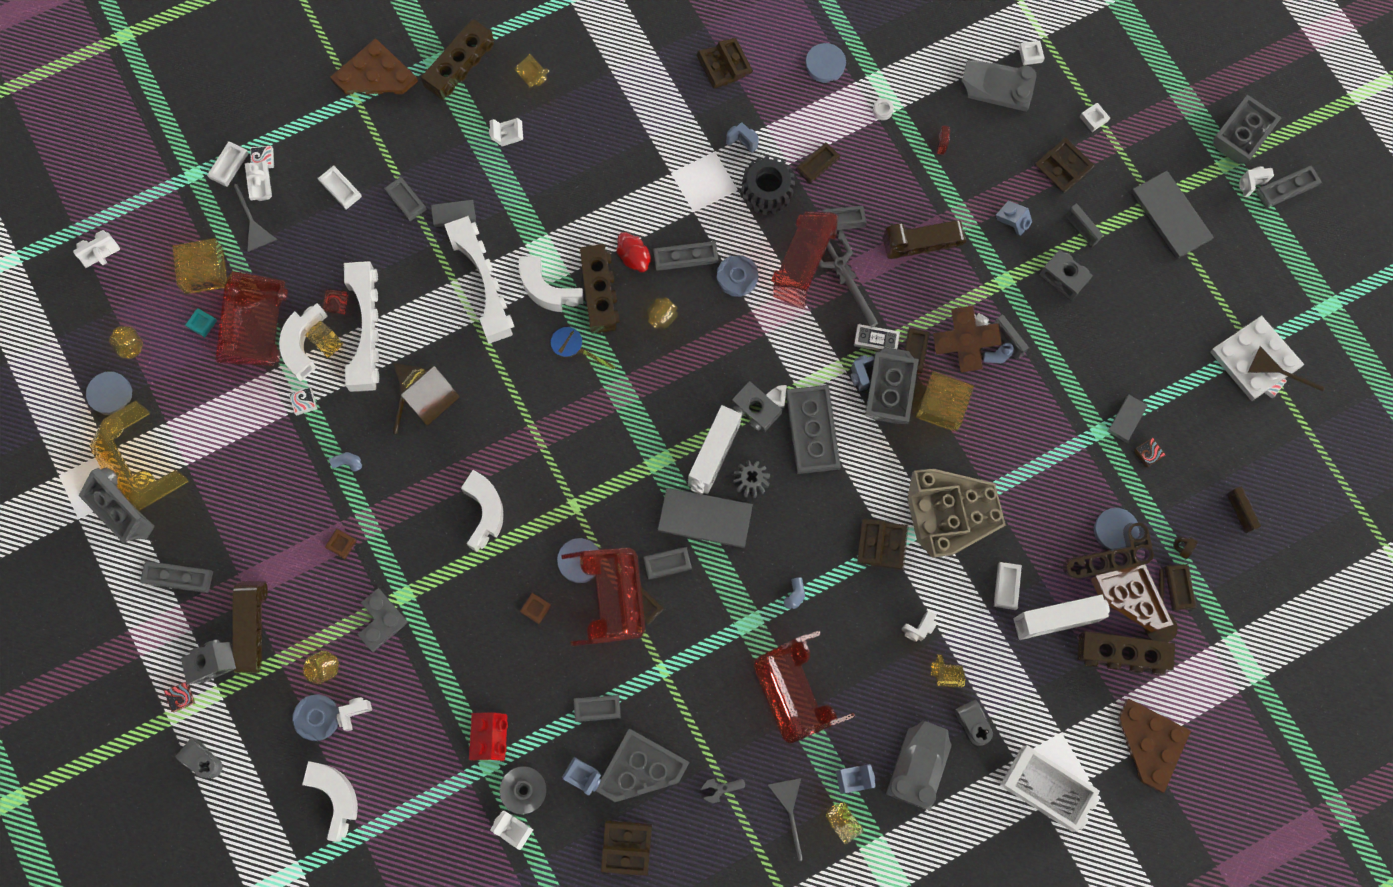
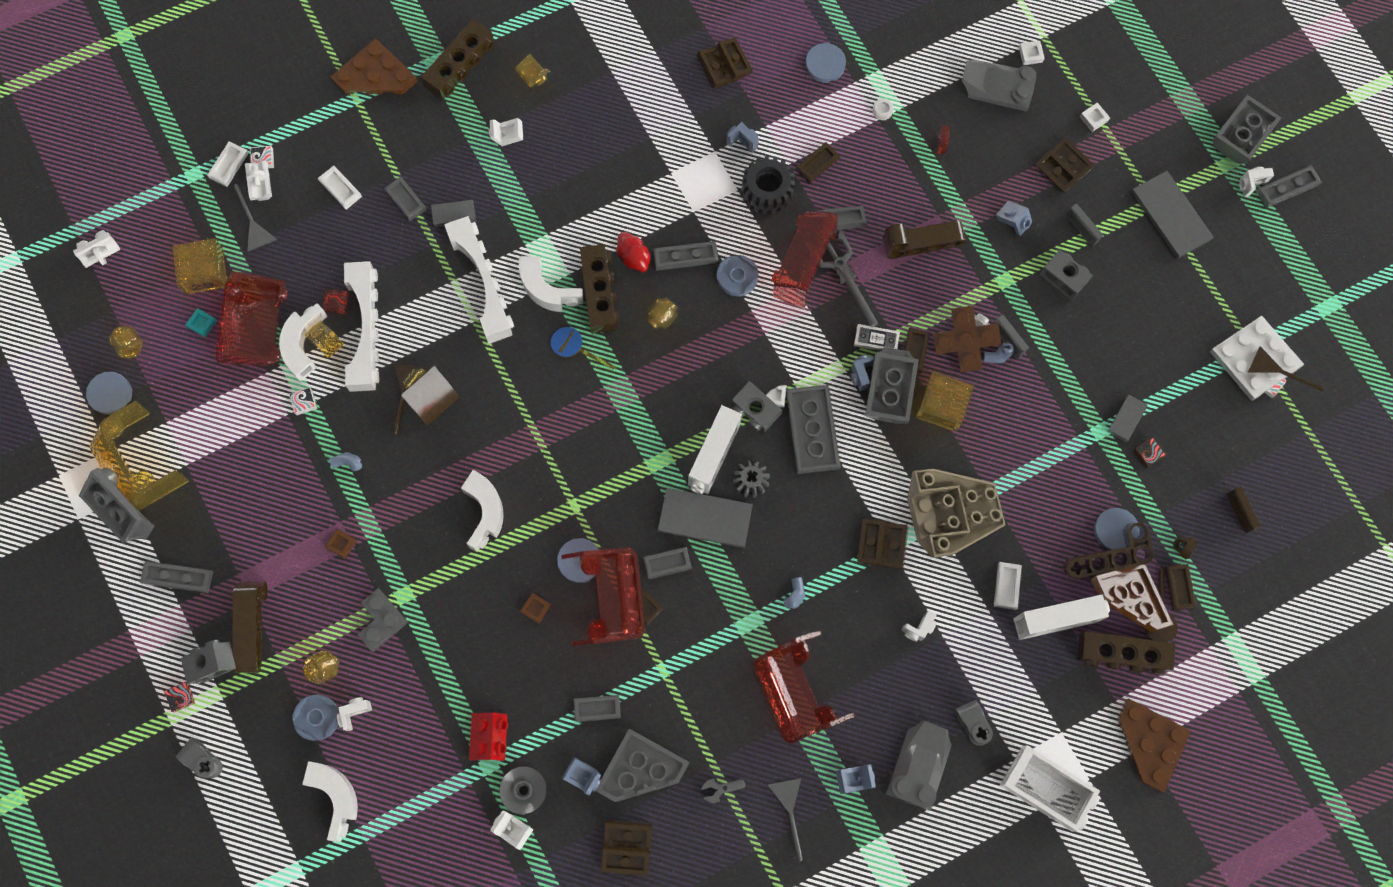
(843, 822): clear yellow bracket -> none
(948, 674): clear yellow bracket -> none

